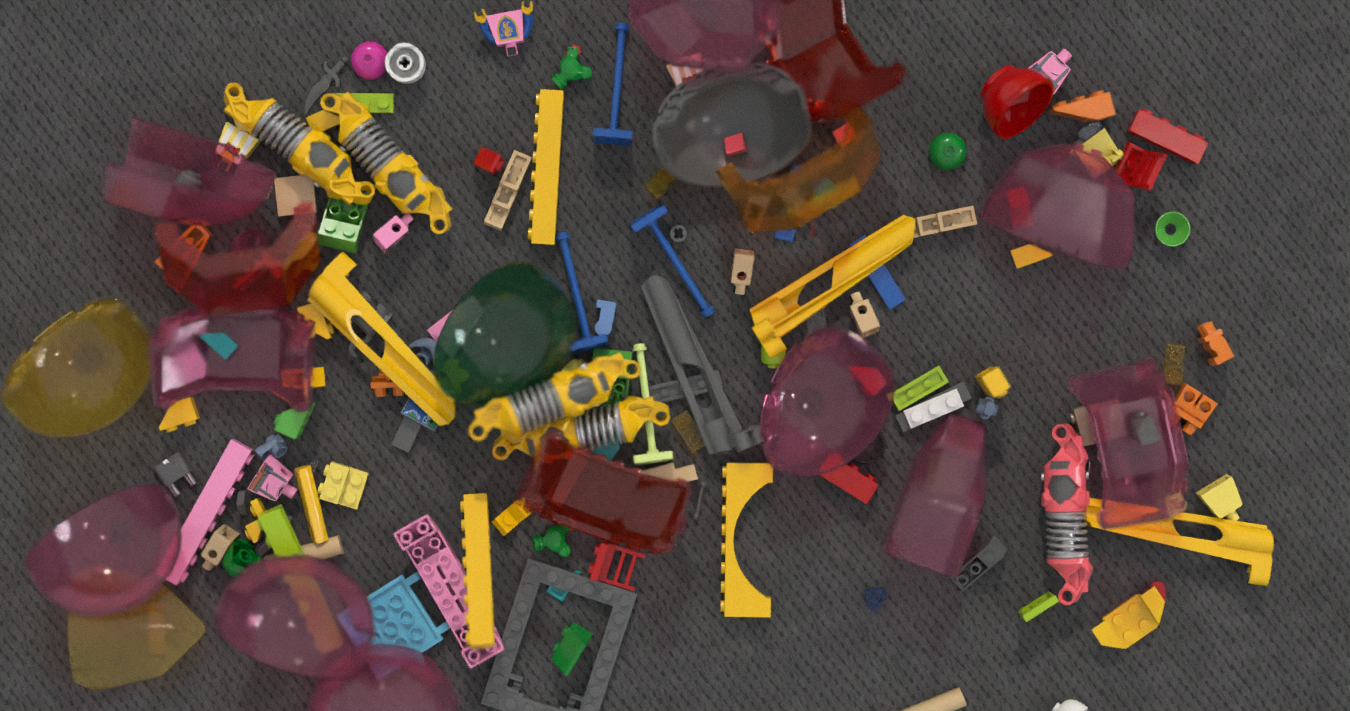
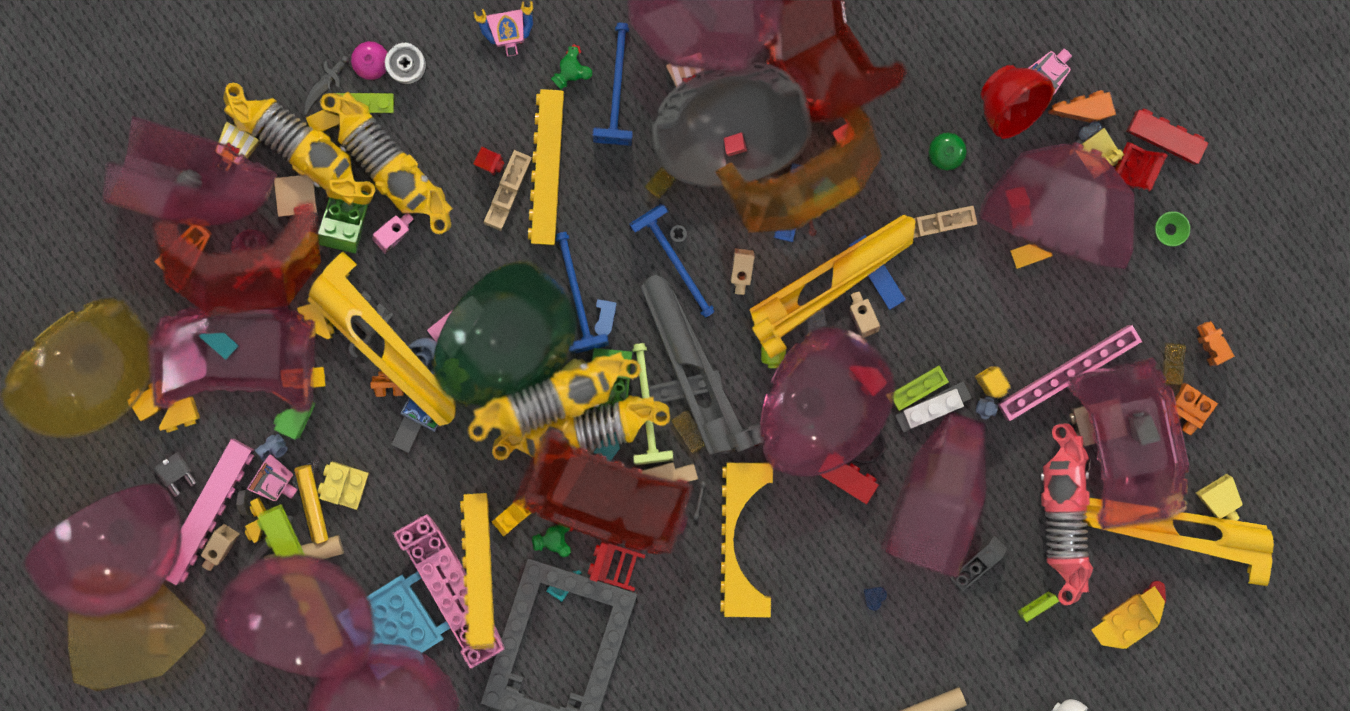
(144, 406): none -> yellow slope
(239, 556): green cylinder -> none
(571, 647): green slope -> none
(1059, 377): none -> bright pink brick

